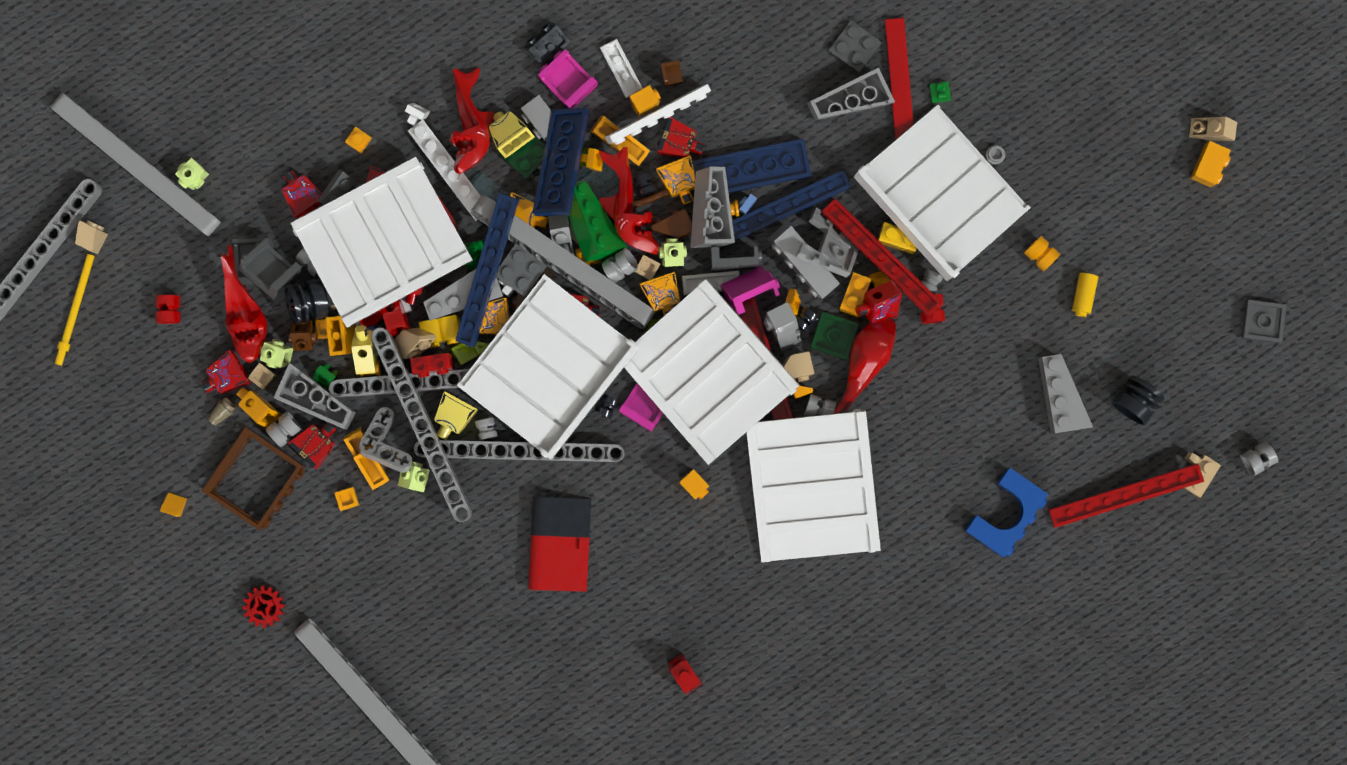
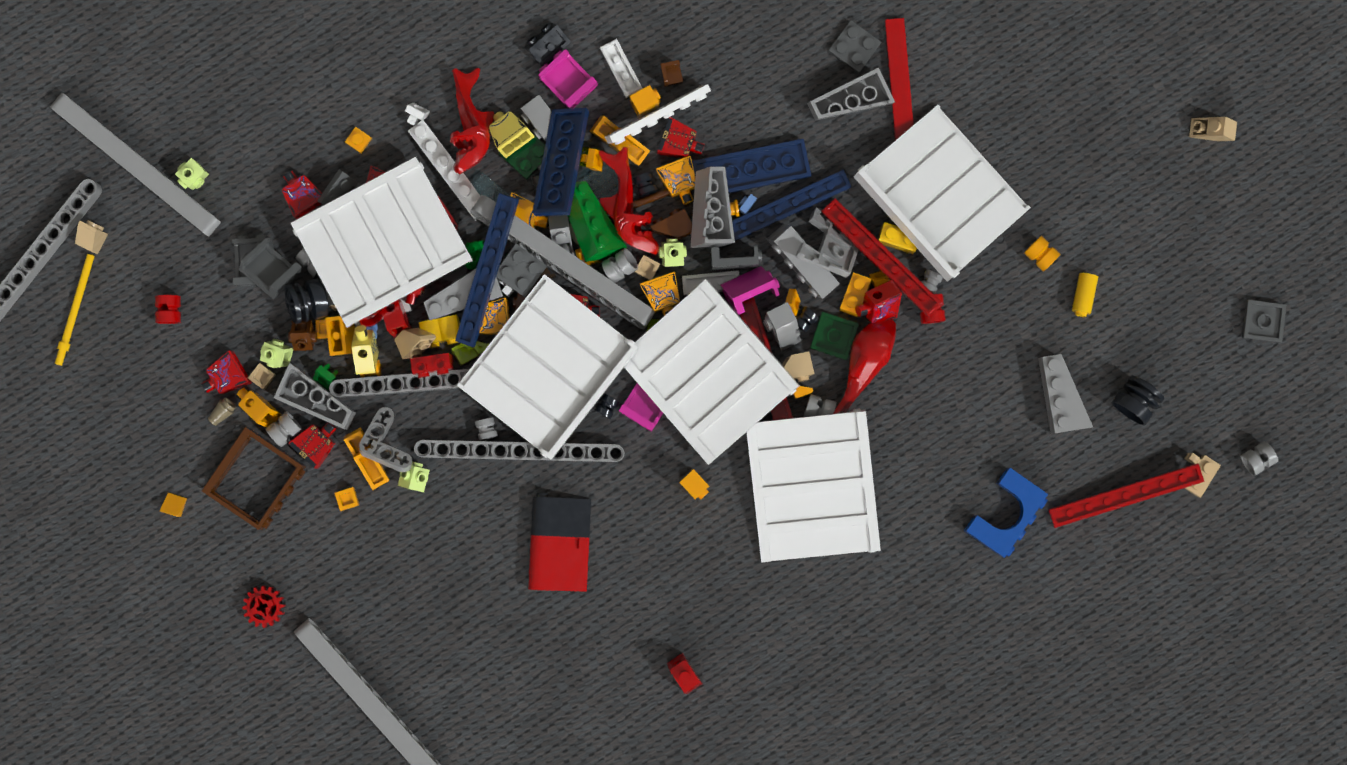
(243, 314): red piece -> none
(414, 418): light grey beam -> none
(453, 415): light yellow torso -> none
(940, 92): green tile -> none
(995, 154): light grey plate -> none
(1210, 164): light orange brick -> none

